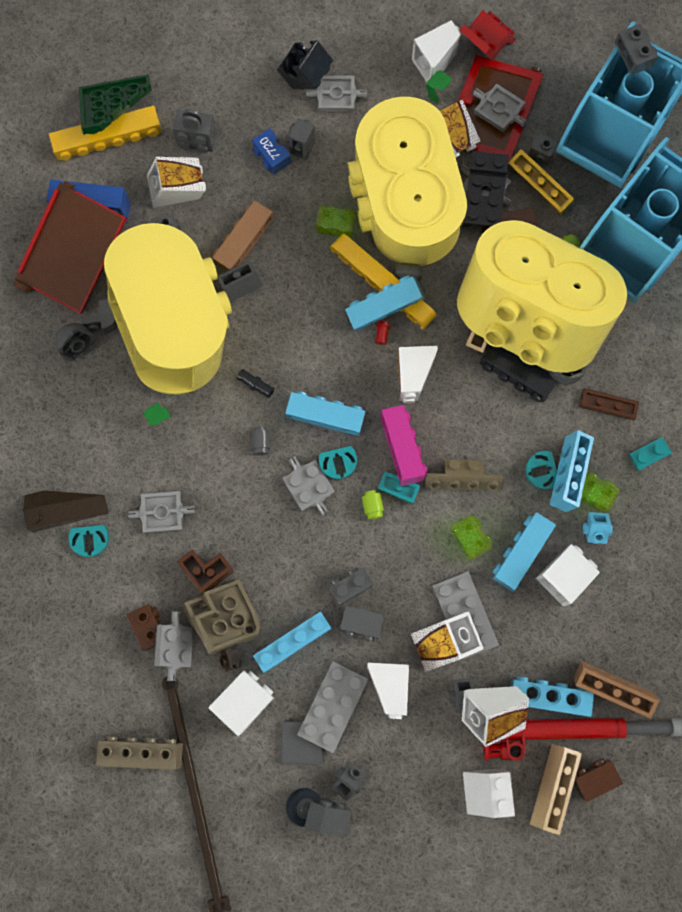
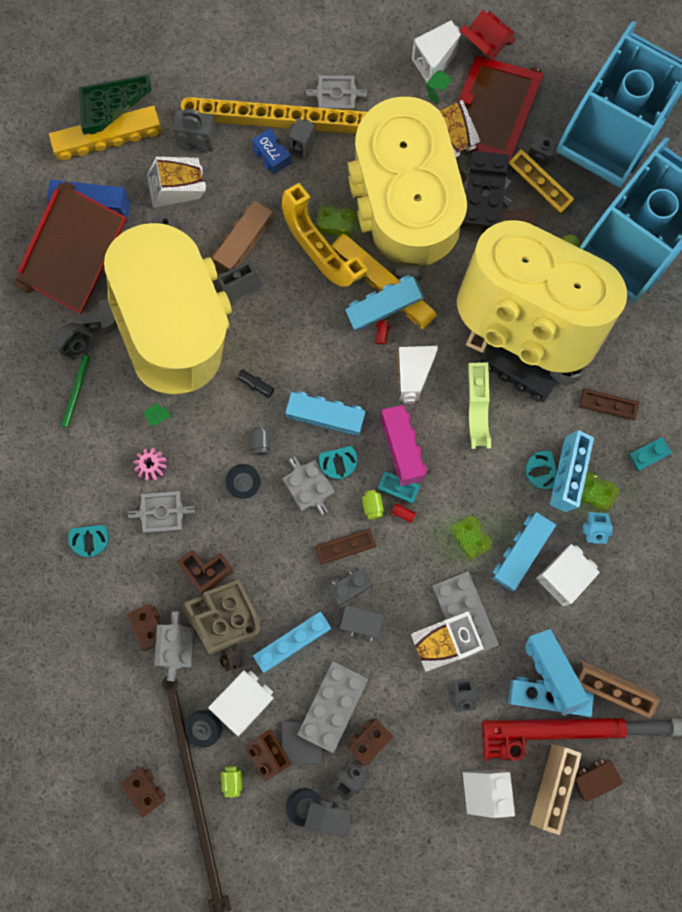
(54, 508): dark brown wedge -> none
(75, 391): none -> green bar
(139, 754): dark tan brick -> none
(143, 791): none -> reddish brown brick
(158, 462): none -> bright pink gear
(203, 728): none -> black wheel
(231, 781): none -> lime brick
(243, 481): none -> black wheel
(267, 755): none -> reddish brown brick
(270, 112): none -> yellow beam
(305, 67): black piece -> none
(314, 244): none -> yellow arch
(345, 546): none -> reddish brown tile
(370, 741): none -> reddish brown brick
(391, 687): white slope -> none
(403, 512): none -> red pin
(463, 476): dark tan bracket -> none
(479, 405): none -> yellowish green piece
(494, 712): white slope -> none
(499, 107): light grey plate -> none
(556, 672): none -> medium azure brick
(636, 49): dark grey brick -> none

